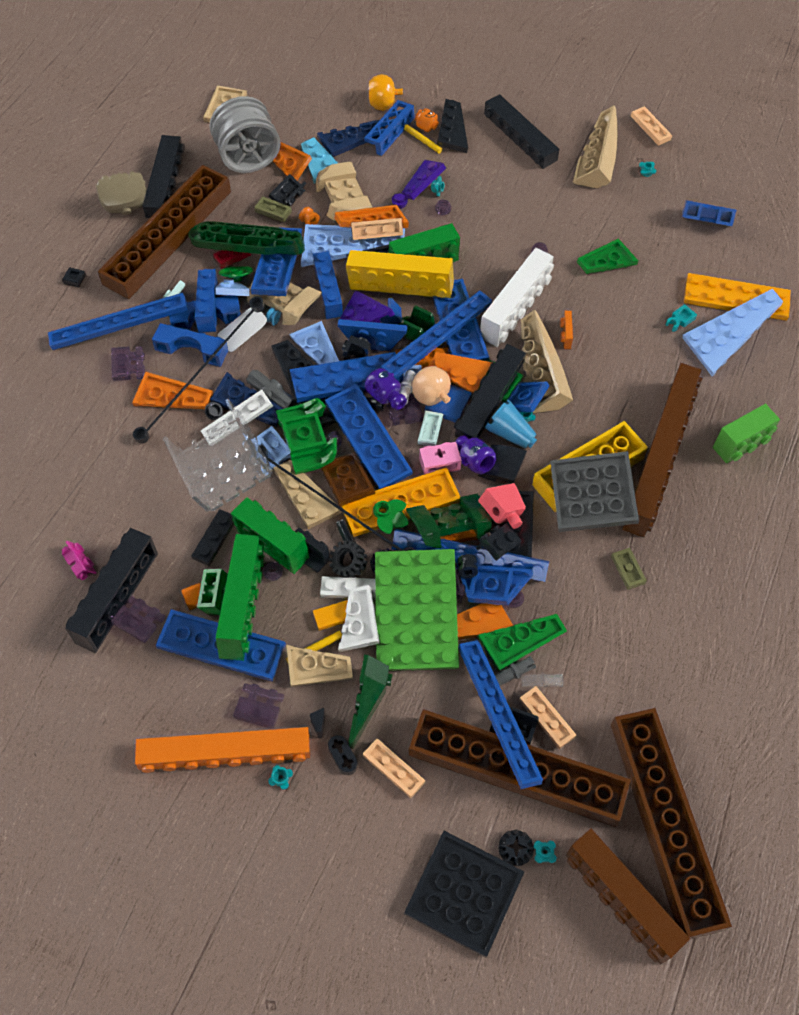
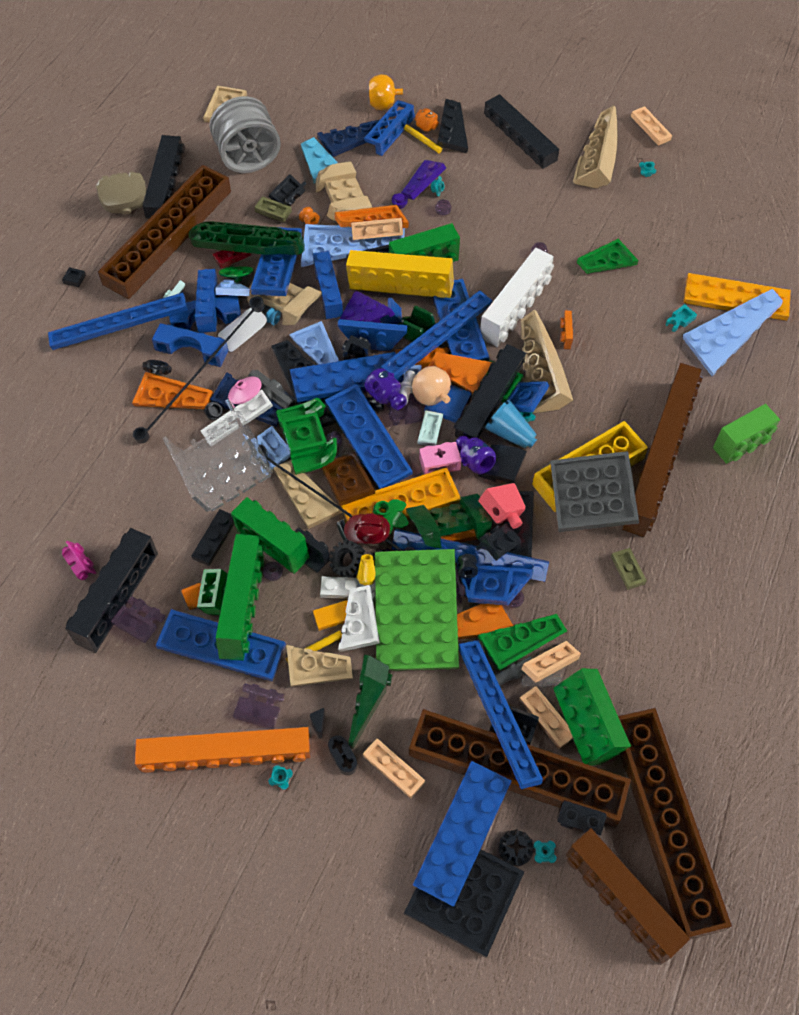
(121, 363): clear purple plate -> none
(157, 367): none -> black gear
(244, 390): none -> bright pink dish
(291, 161): orange wing -> none
(366, 570): none -> yellow cone
(367, 529): none -> dark red piece
(462, 833): none -> blue plate
(551, 661): none -> light nougat plate
(581, 817): none -> black bracket
(591, 717): none -> green brick
(709, 213): blue arch -> none

